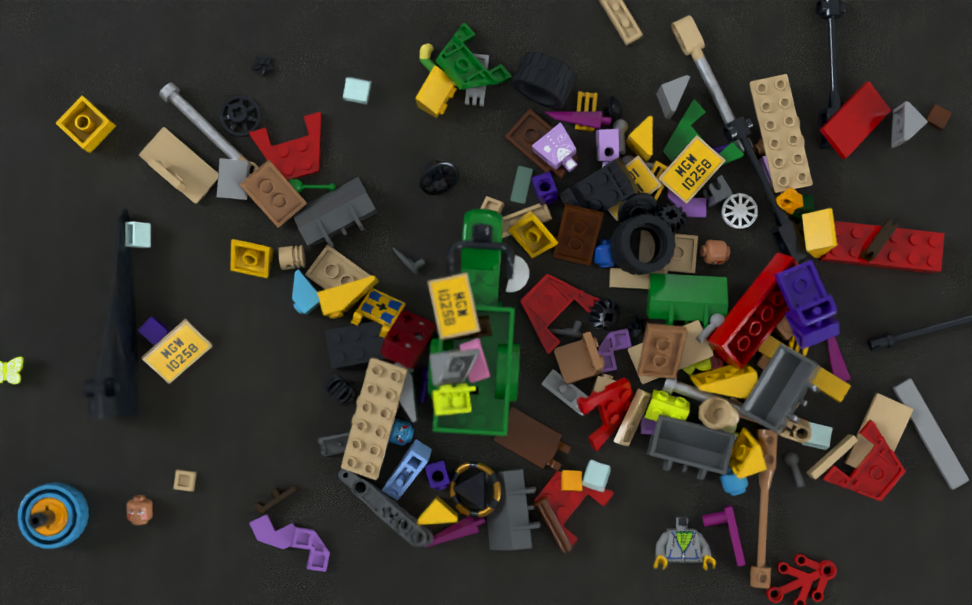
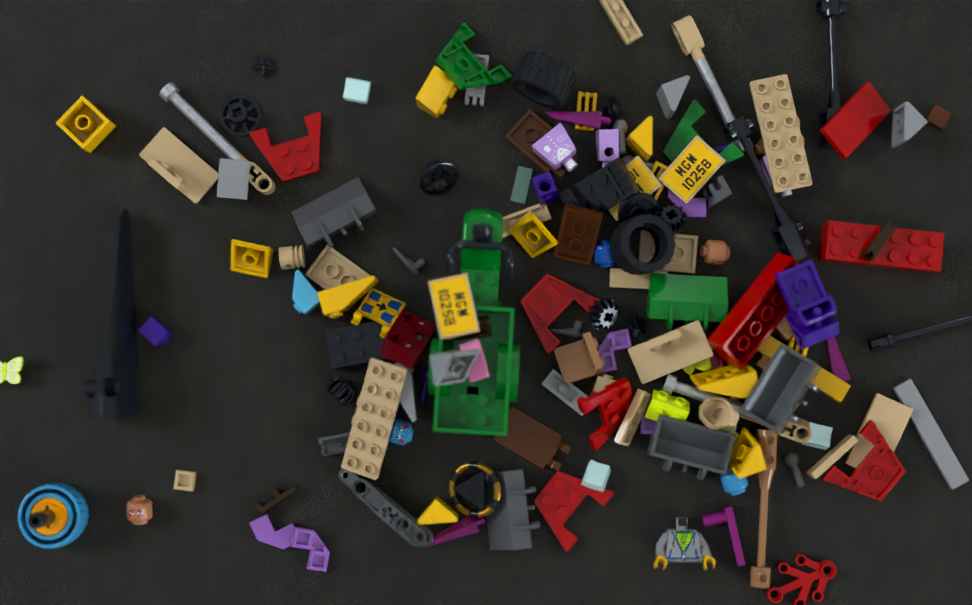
(137, 234): light aqua piece -> none
(177, 351): yellow tile -> none
(273, 193): medium nougat tile -> none
(298, 185): green hinge -> none
(407, 469): light blue slope -> none
(425, 55): arm -> none
(441, 466): dark purple brick -> none
(452, 400): neon yellow bracket -> none
(492, 204): tan tile -> none
(521, 275): white tile -> none
(553, 524): reddish brown axle -> none
(571, 480): light orange tile -> none
(661, 351): medium nougat tile -> none
(715, 321): light grey bar -> none
(739, 211): white wheel -> none
(795, 203): light orange leg -> none
(819, 232): yellow slope -> none

